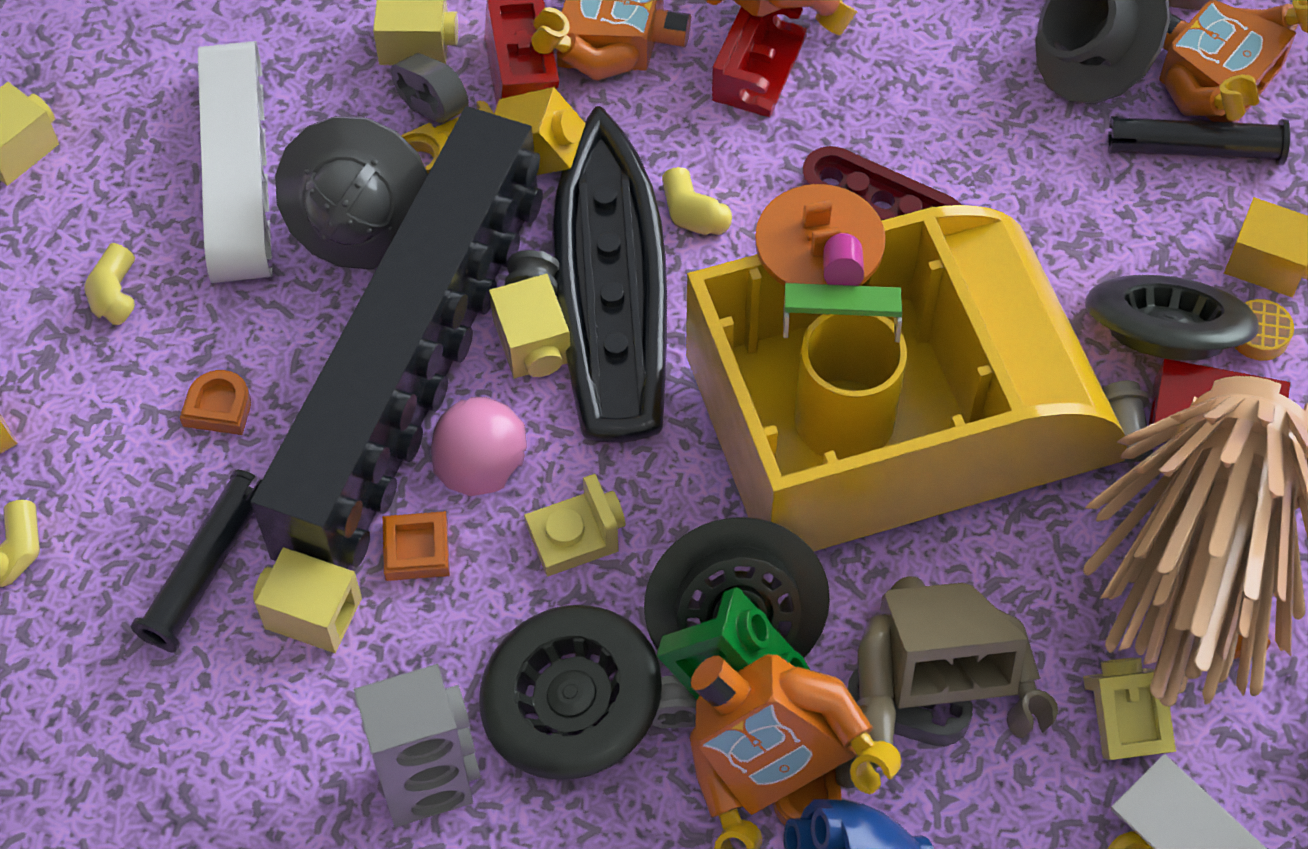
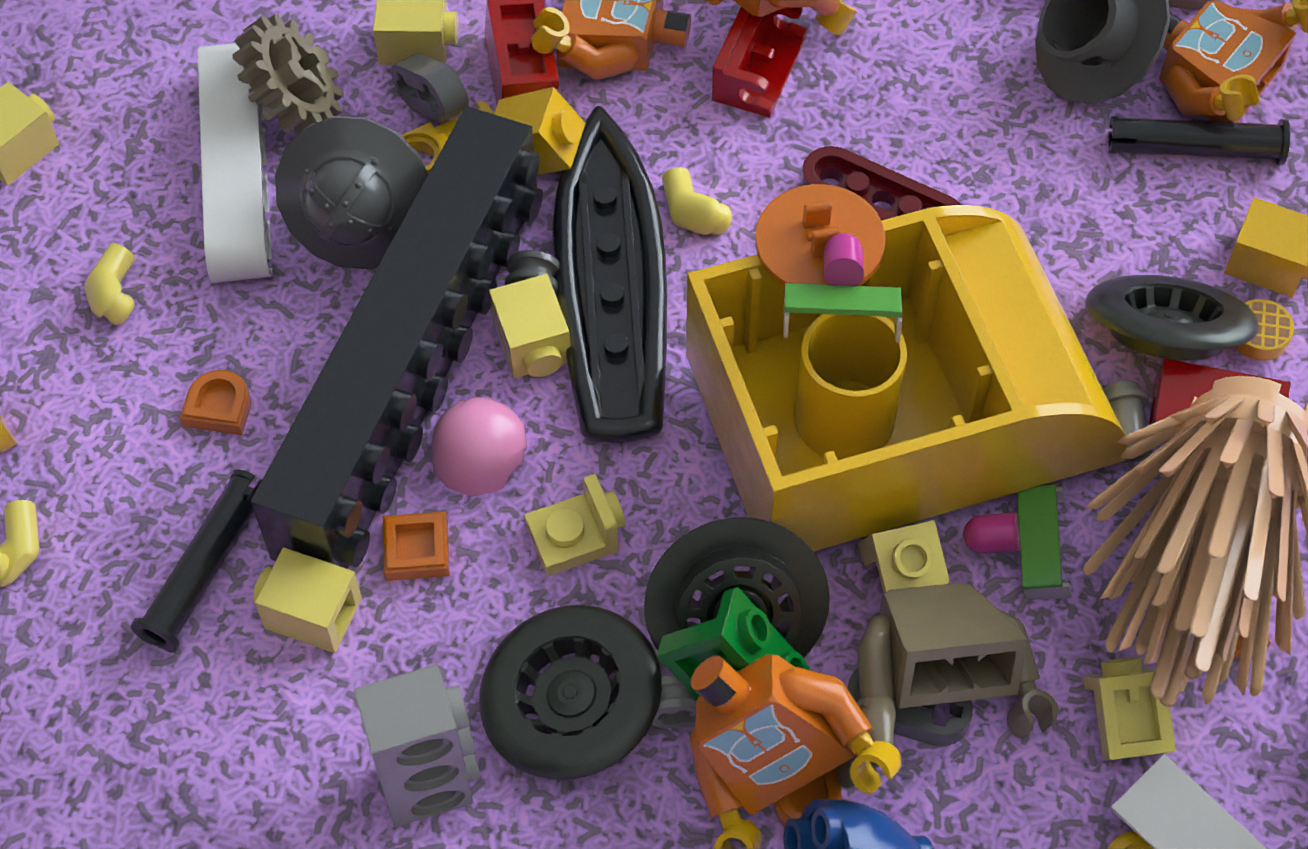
(287, 73): none -> dark tan gear
(906, 556): none -> light yellow bracket
(1033, 535): none -> bright green piece

